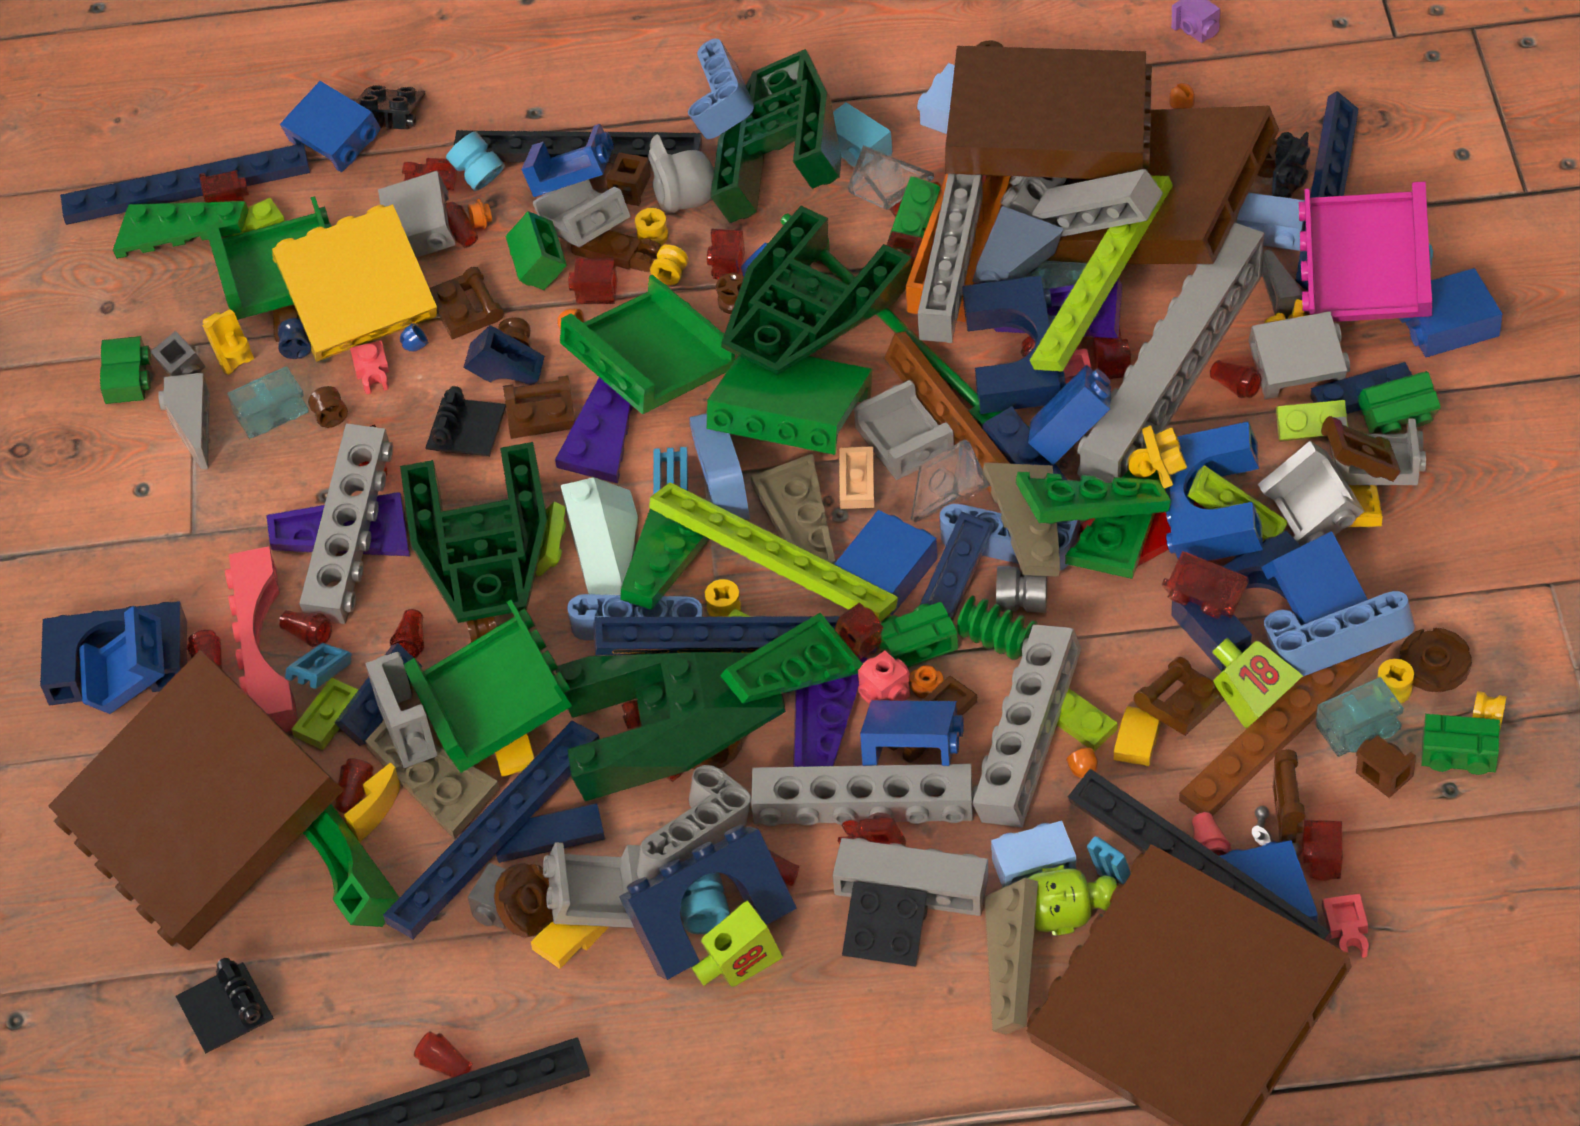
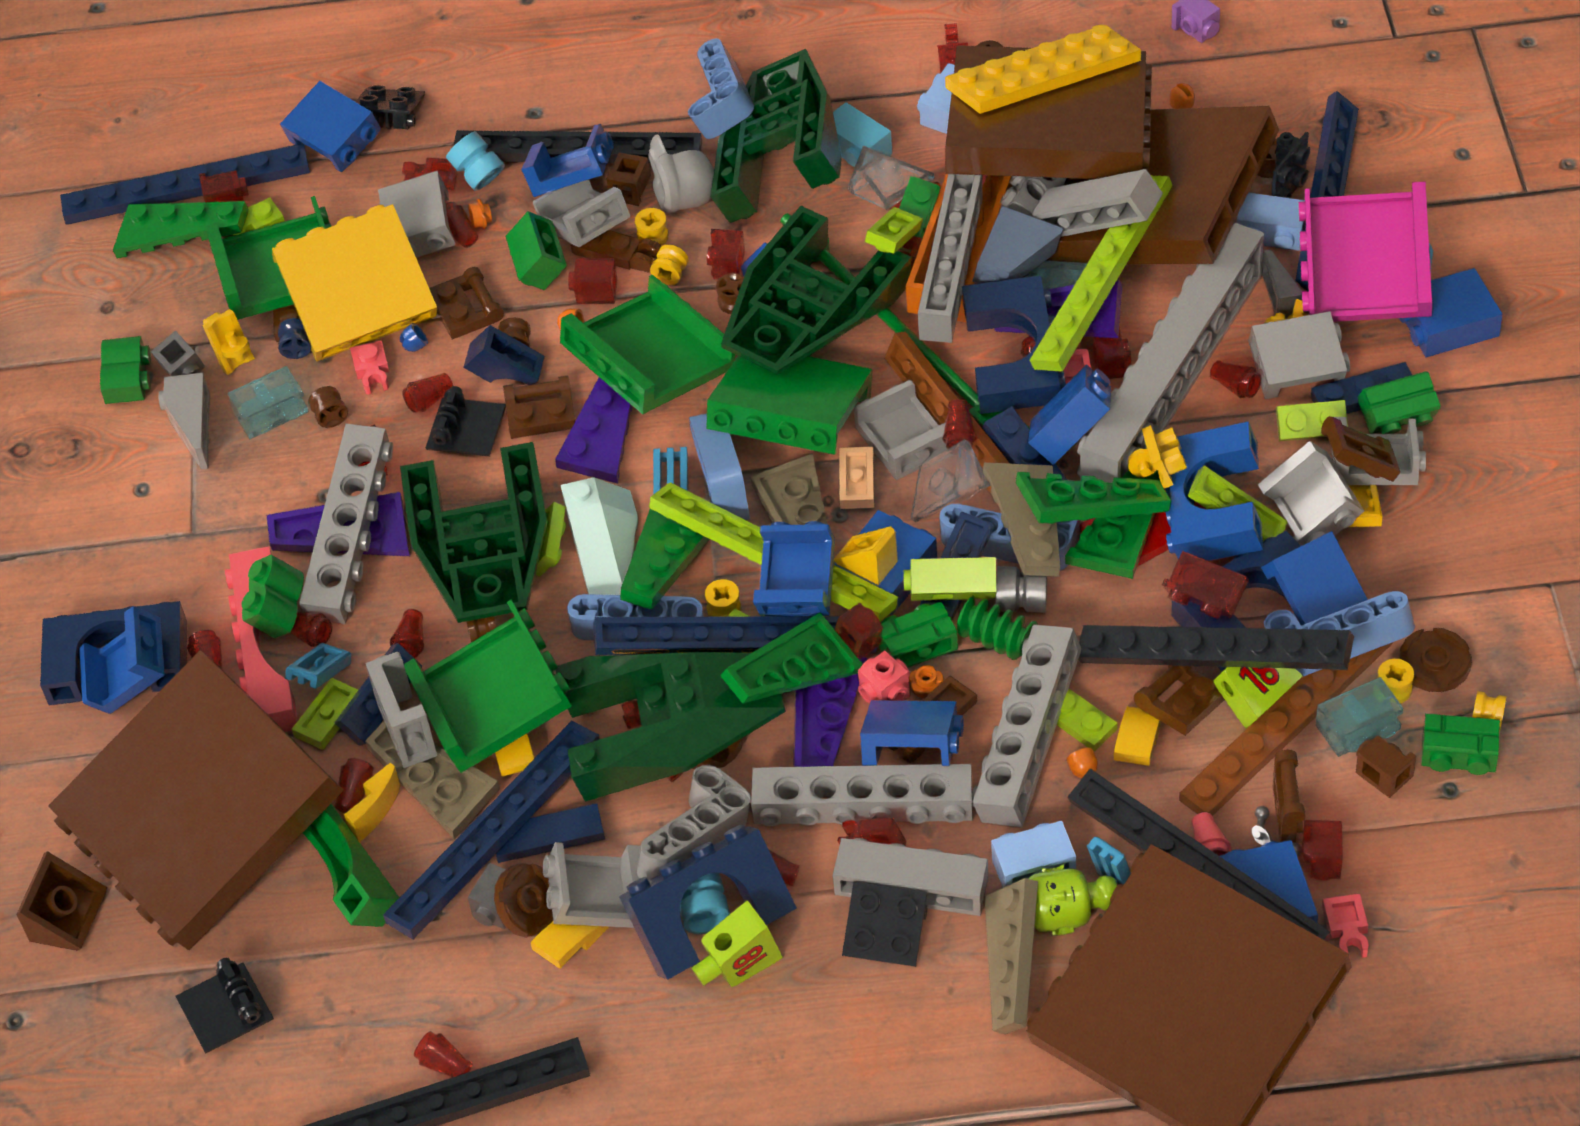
(60, 904): none -> reddish brown slope
(272, 596): none -> green brick
(426, 392): none -> clear red cone
(795, 570): none -> blue panel
(870, 554): none -> yellow slope
(893, 230): none -> lime plate
(947, 52): none -> clear red plate
(951, 578): none -> lime brick
(958, 424): none -> clear red cone
(1042, 68): none -> yellow plate
(1216, 647): none -> black plate

